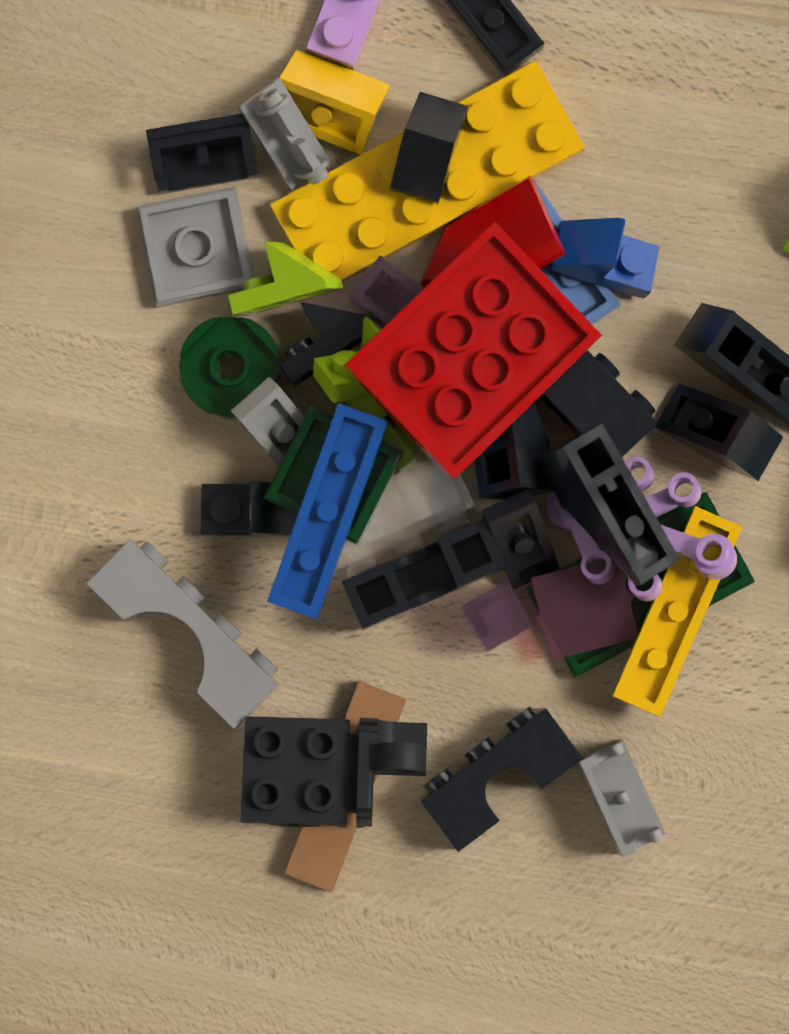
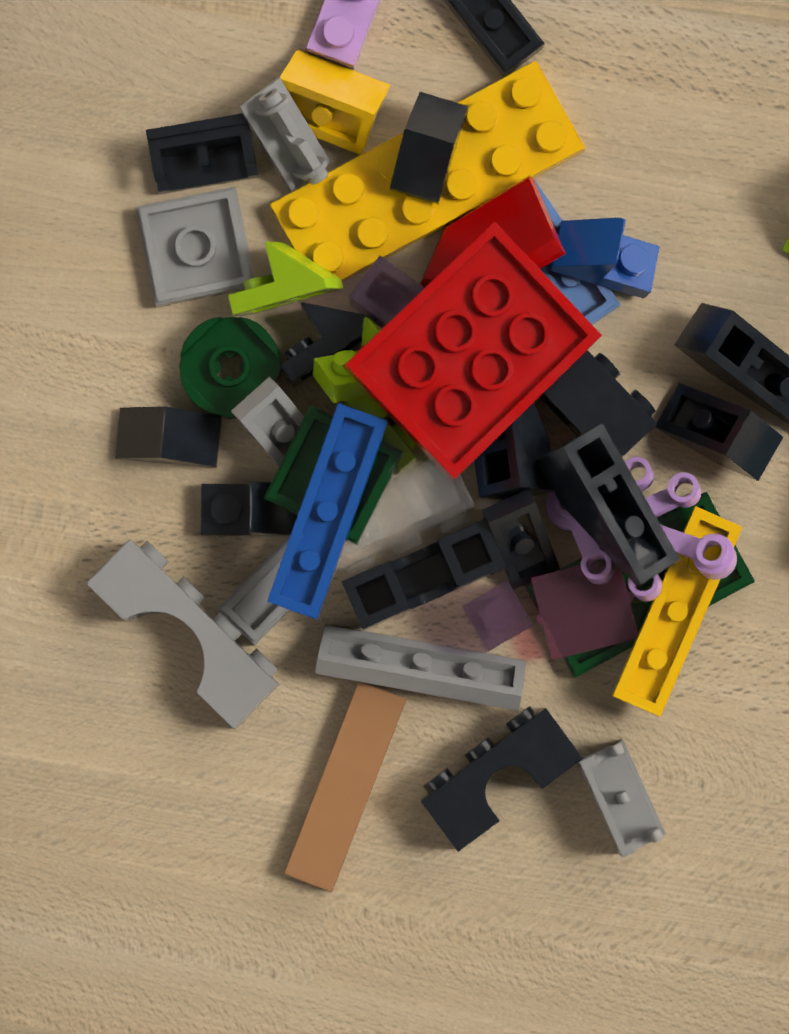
(168, 436): none -> black slope
(248, 604): none -> light grey tile
(319, 772): black plate -> none
(421, 667): none -> light grey plate

